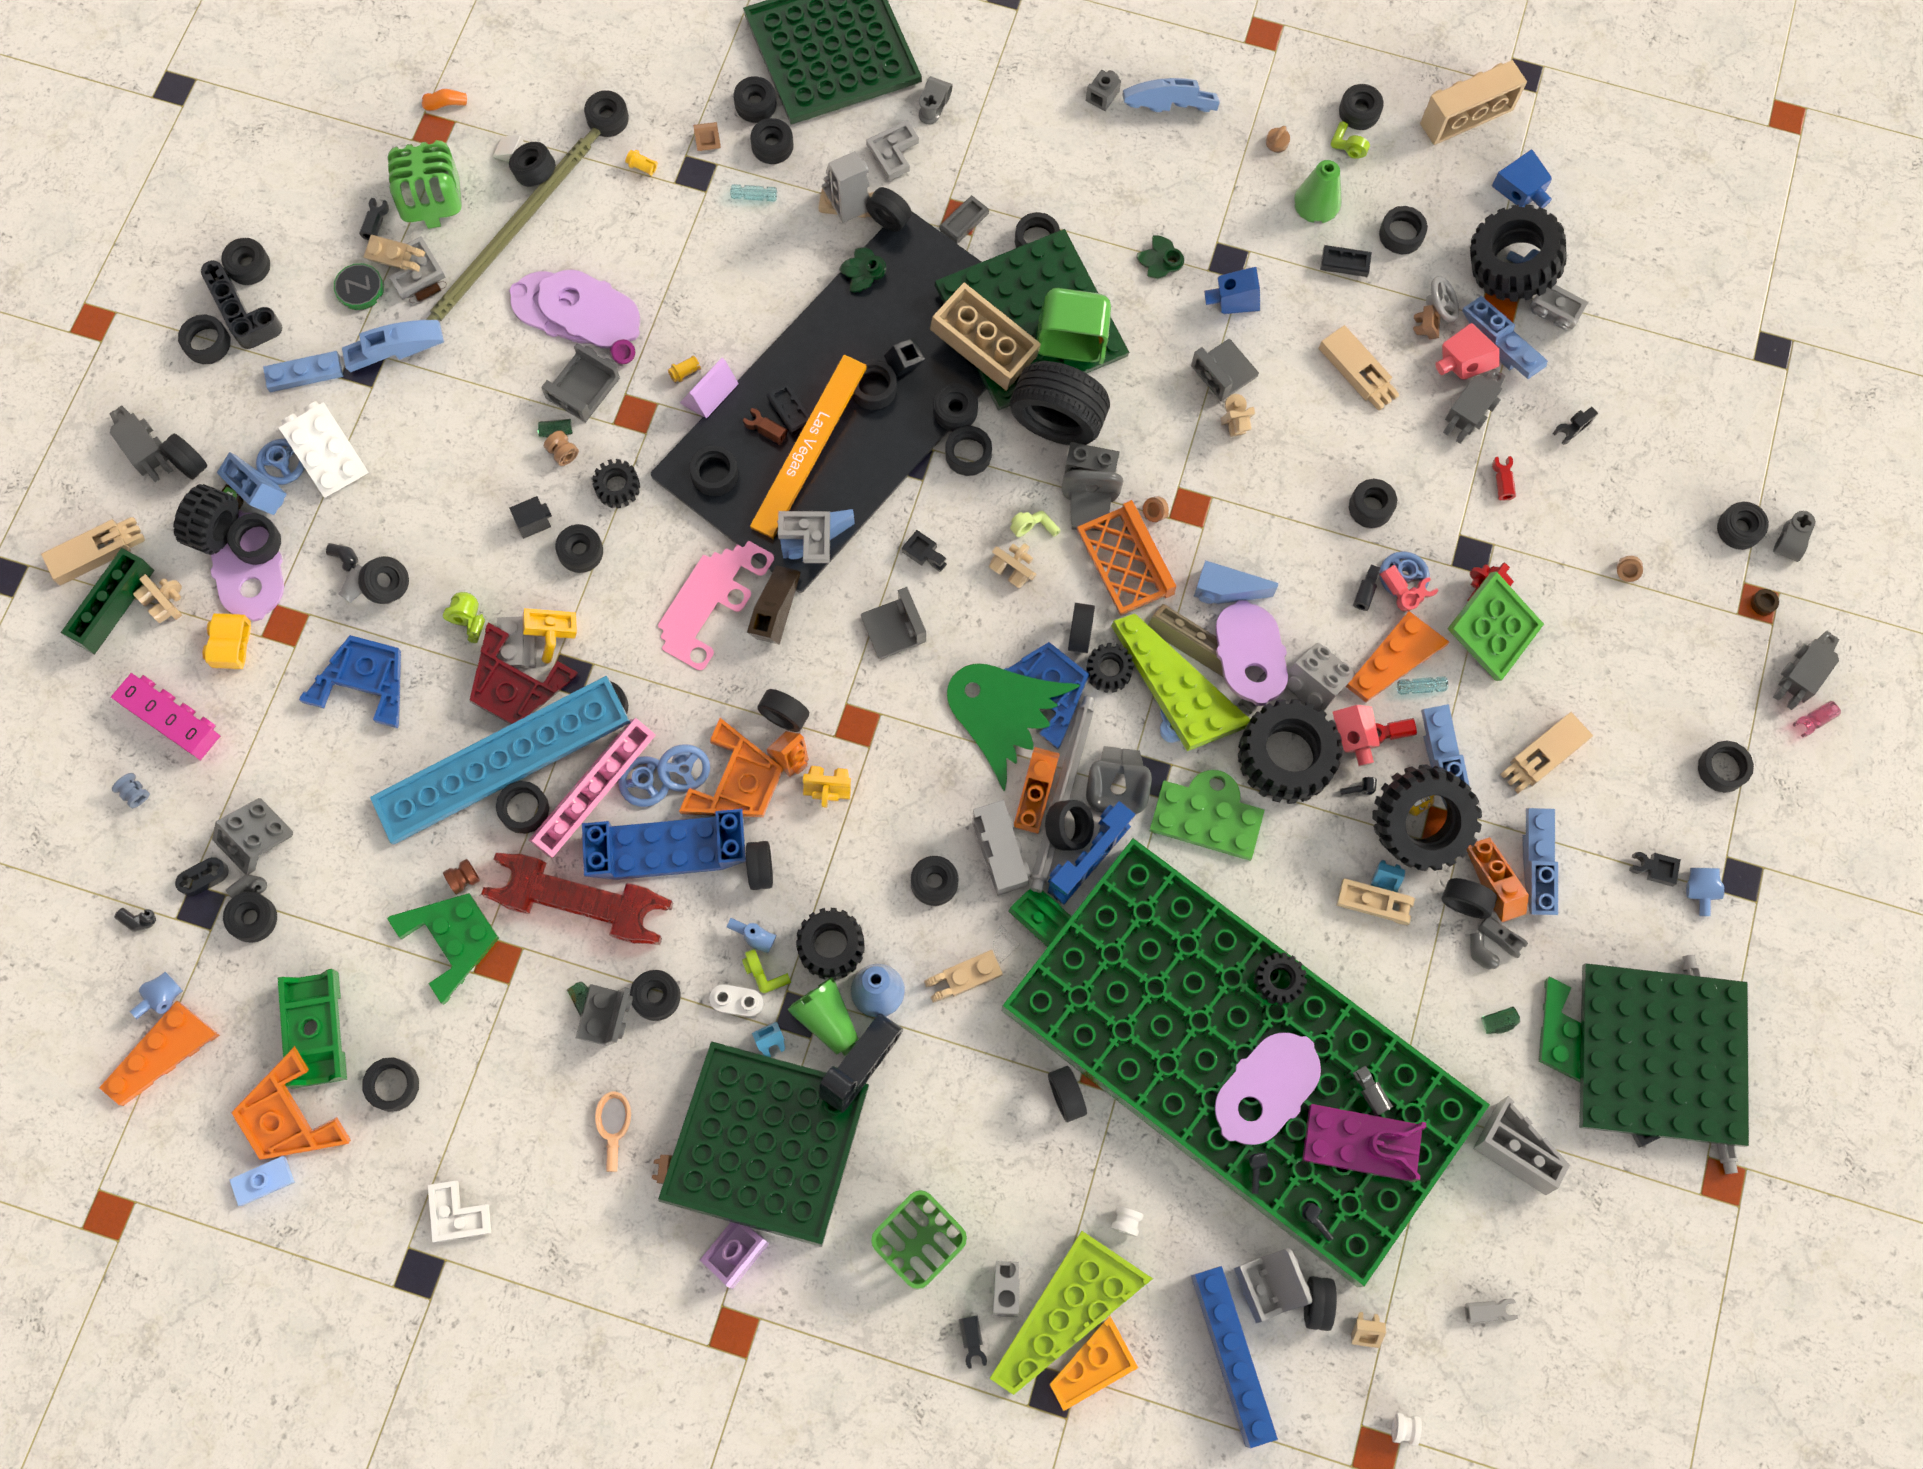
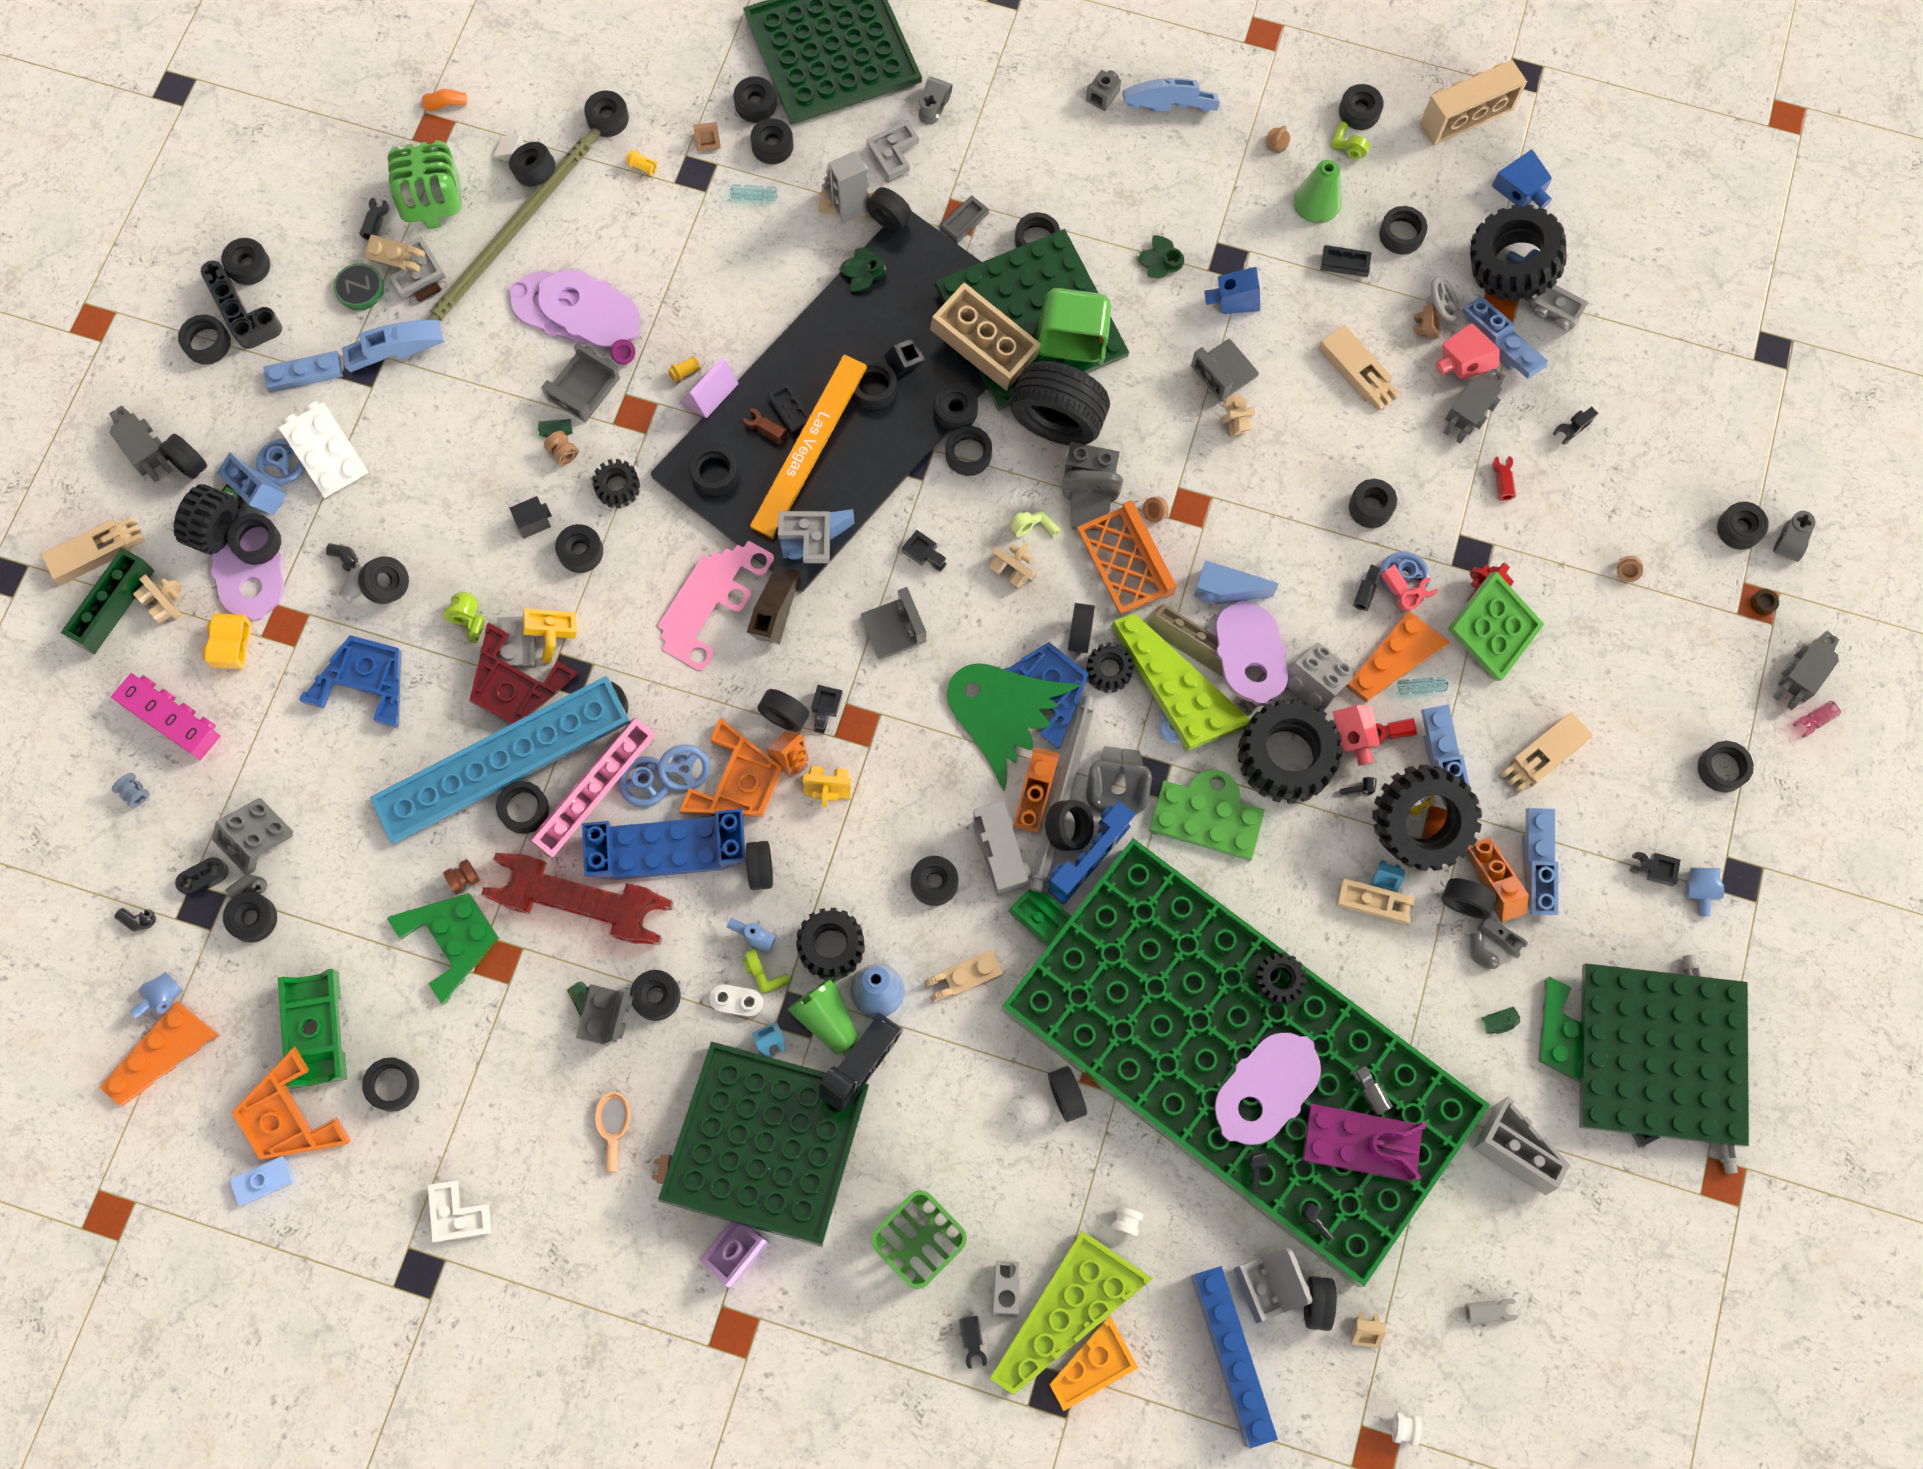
(825, 704): none -> black plate

